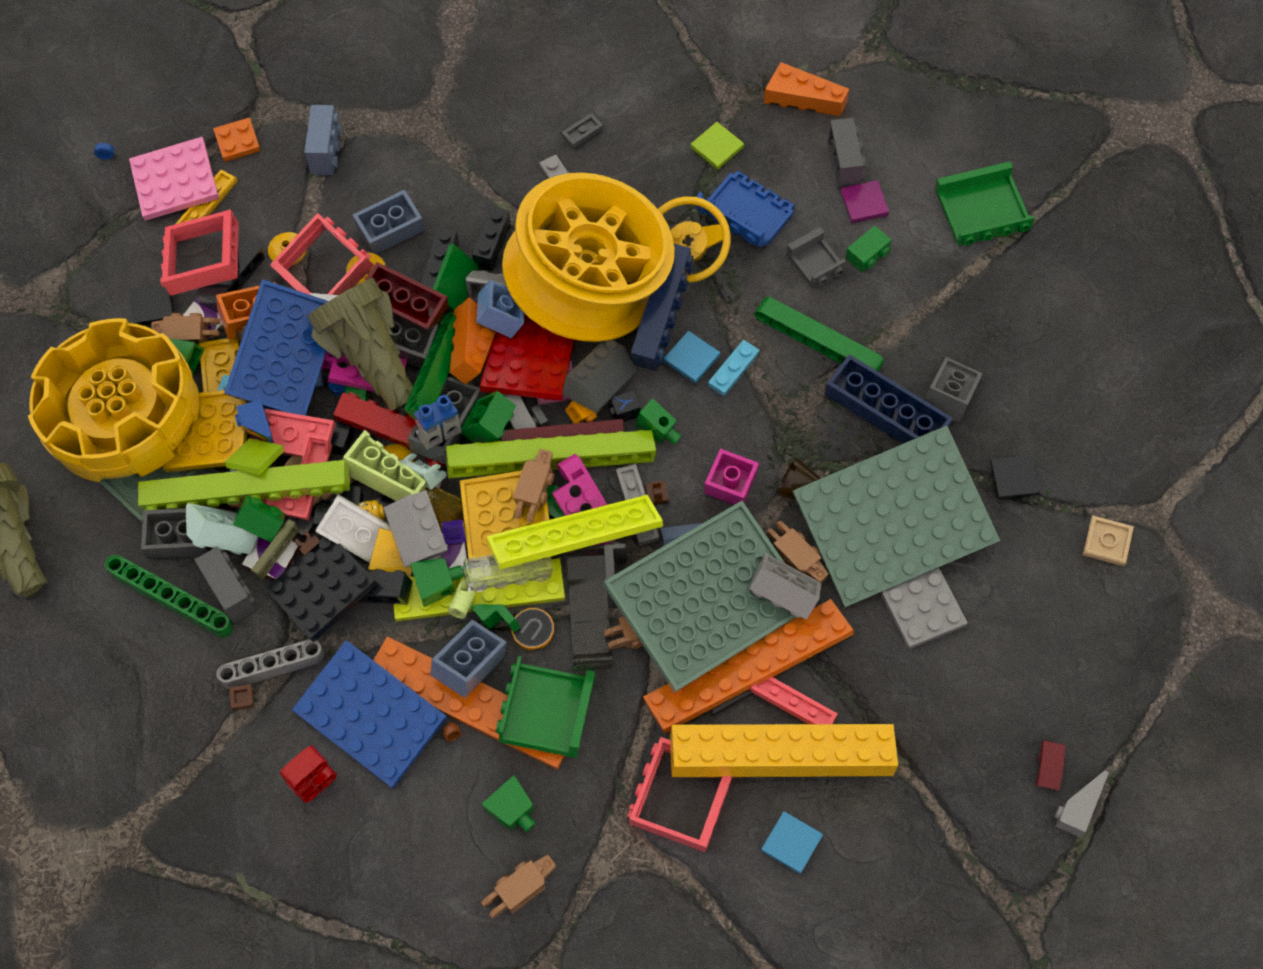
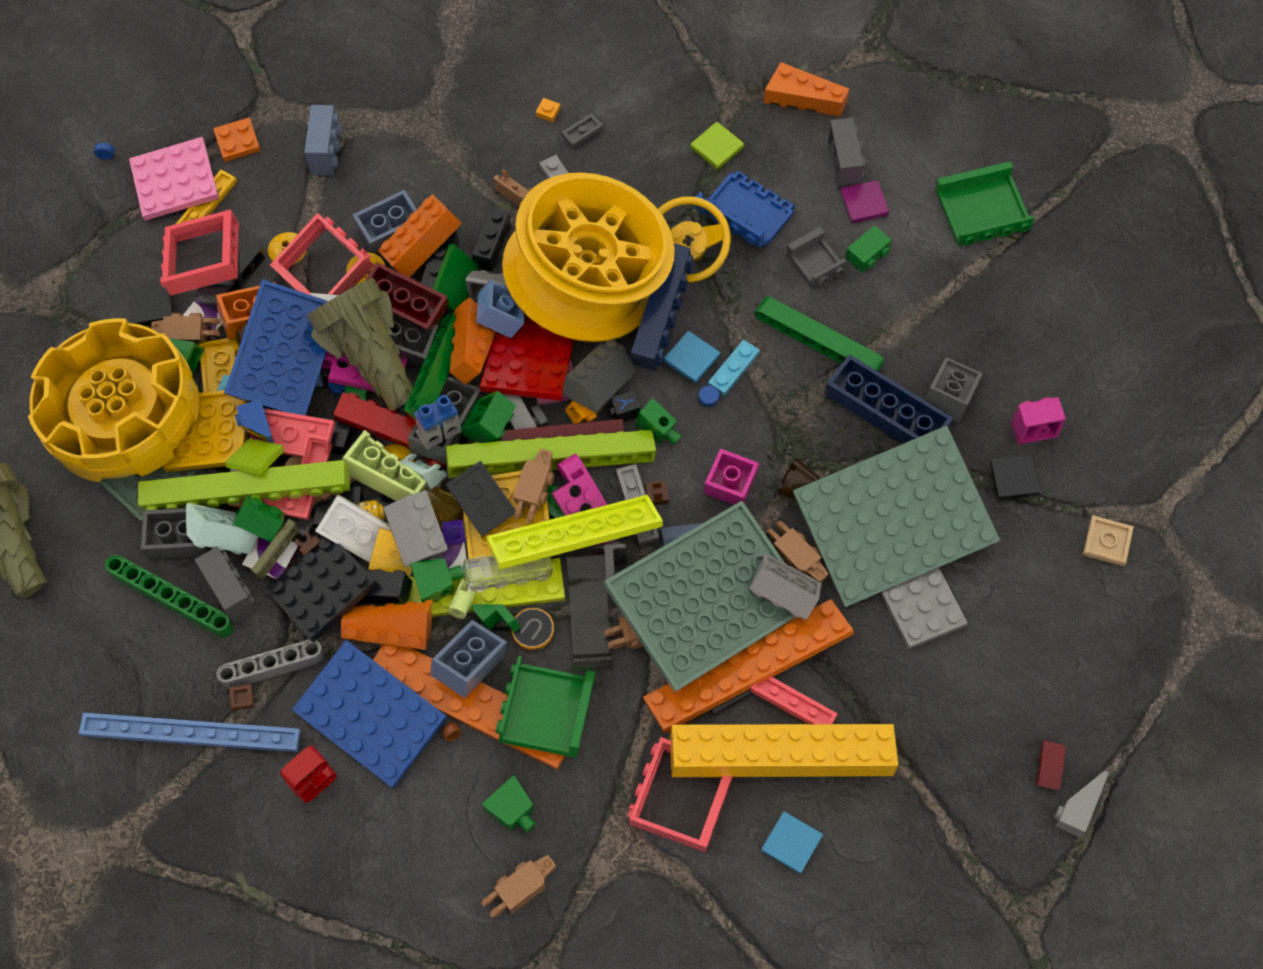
(190, 732): none -> medium blue plate
(390, 624): none -> orange wedge
(419, 236): none -> orange brick
(481, 498): none -> black tile
(510, 188): none -> medium nougat hinge
(548, 110): none -> light orange plate
(709, 396): none -> blue tile
(1038, 420): none -> dark pink brick

